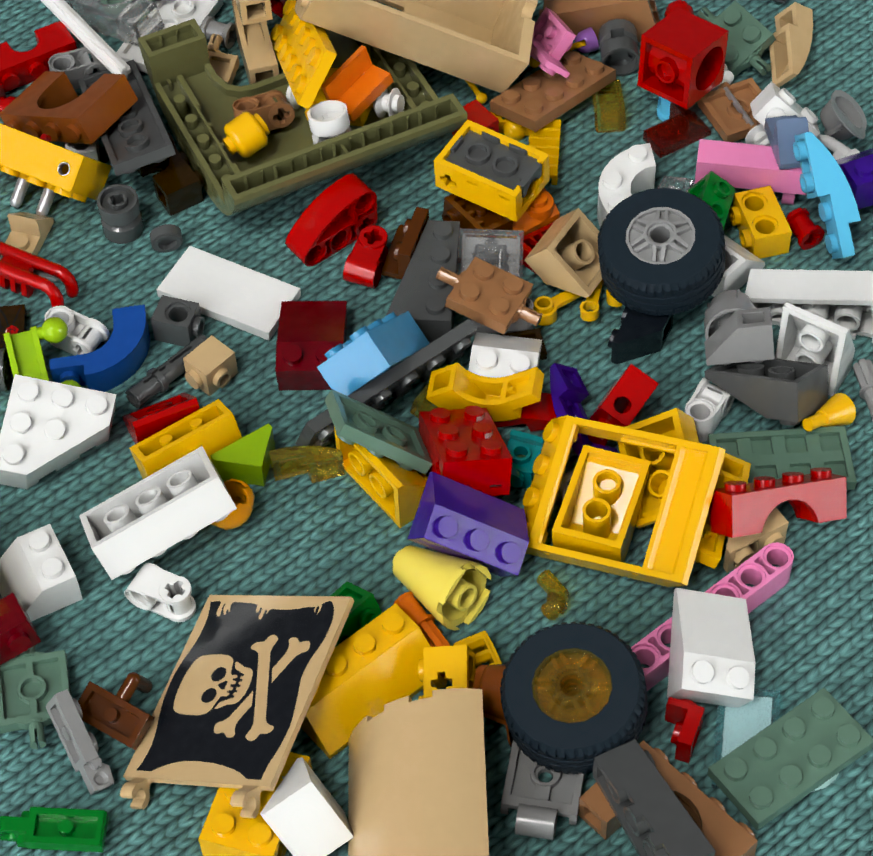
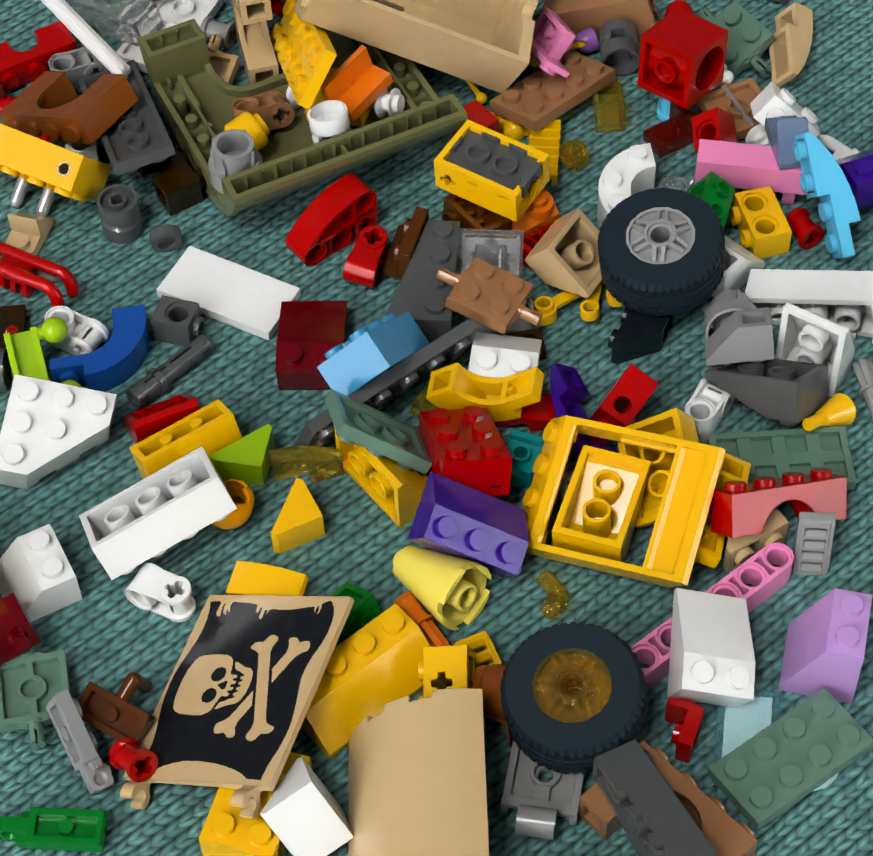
(137, 762): none -> red bush
(210, 366): tan brick -> none
(231, 153): none -> light grey piece
(264, 579): none -> yellow slope
(298, 520): none -> yellow slope
(574, 154): none -> clear yellow plate
(713, 125): none -> red brick
(813, 546): none -> light grey slope
(827, 646): none -> lavender slope
(843, 117): light grey piece -> none

